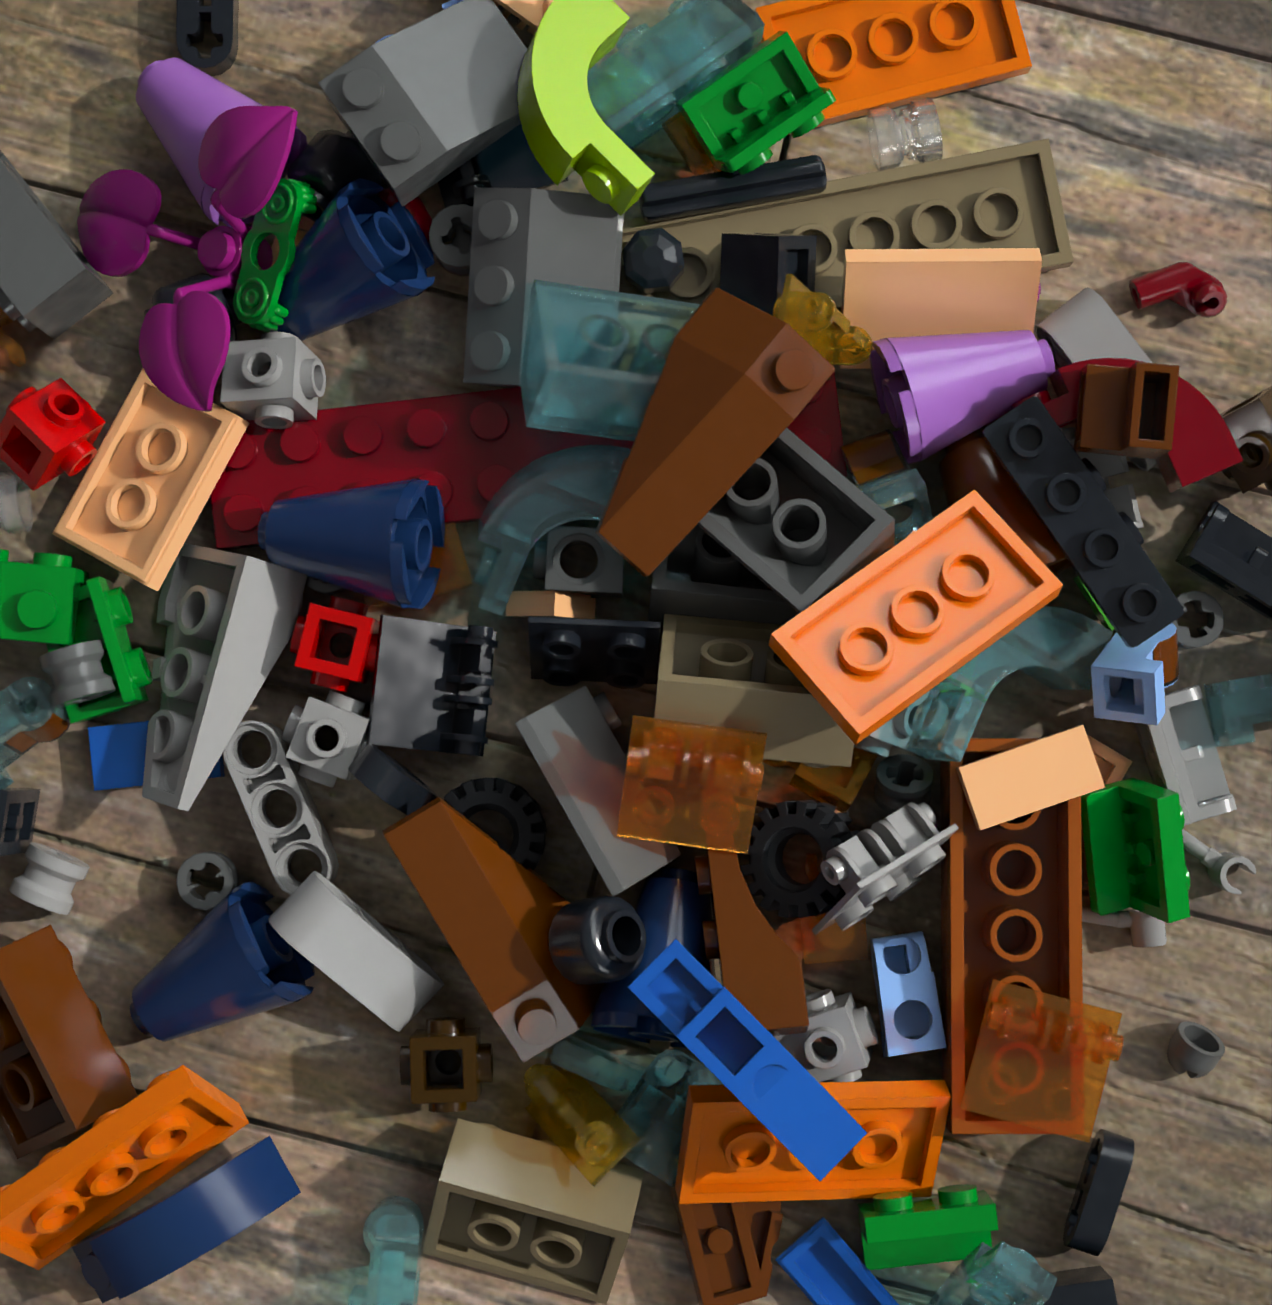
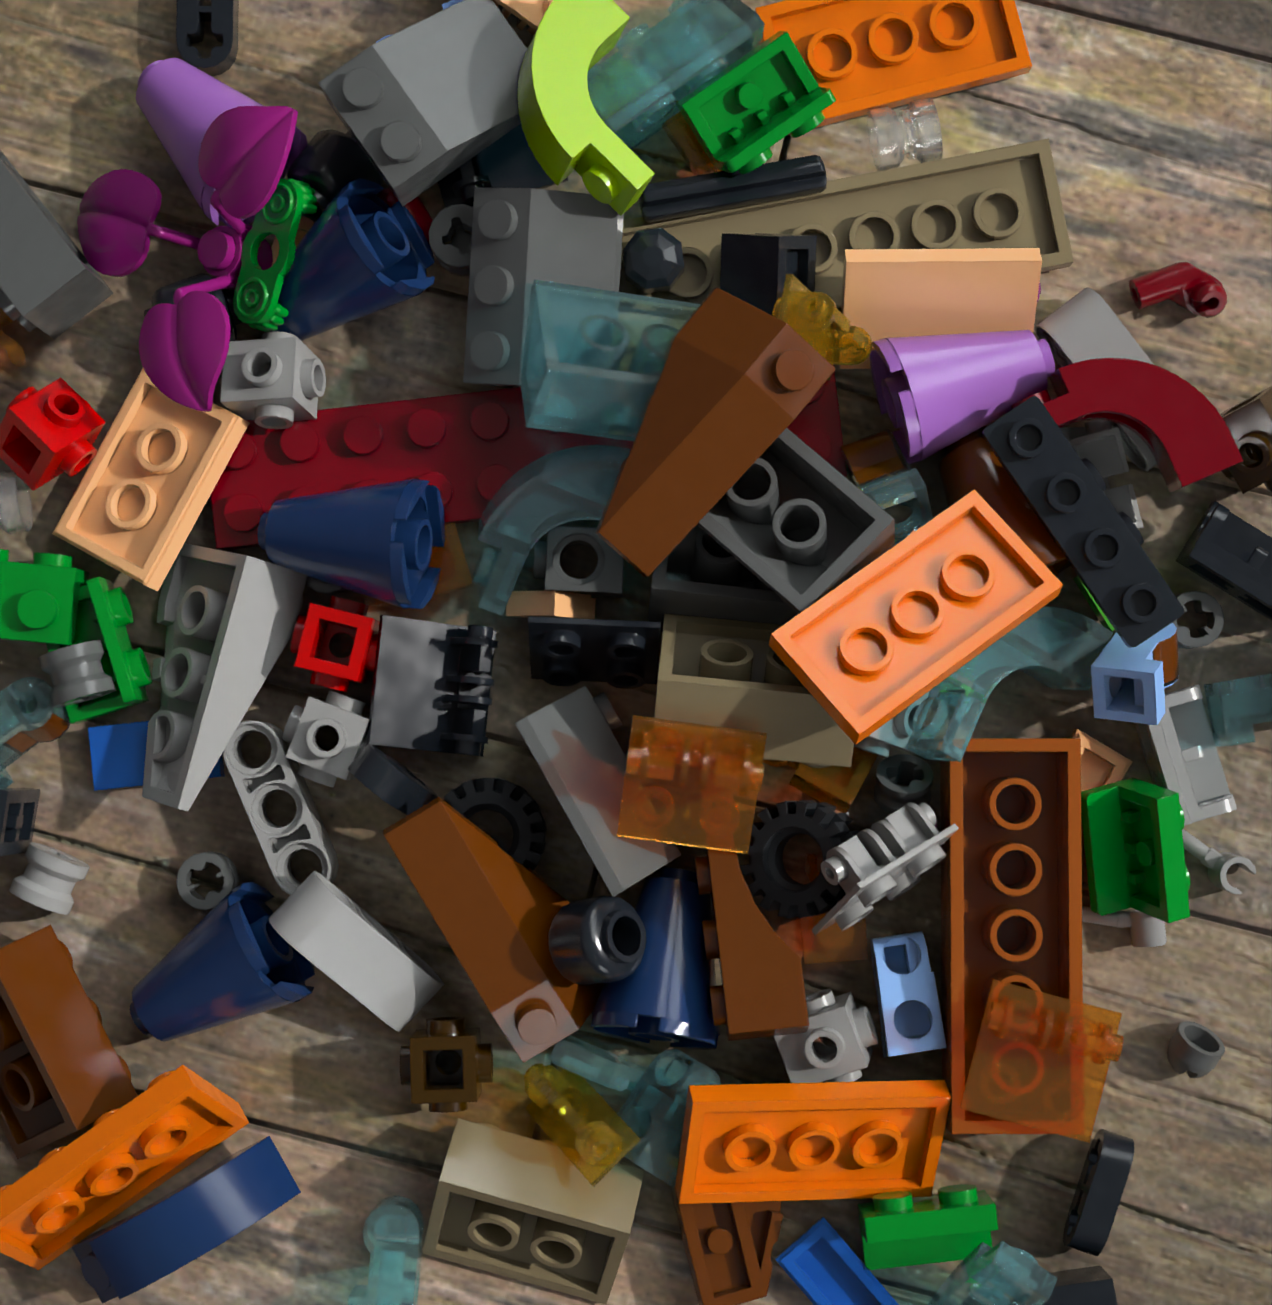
(747, 1060): blue slope -> none
(1030, 777): light nougat tile -> none
(1127, 409): reddish brown piece -> none

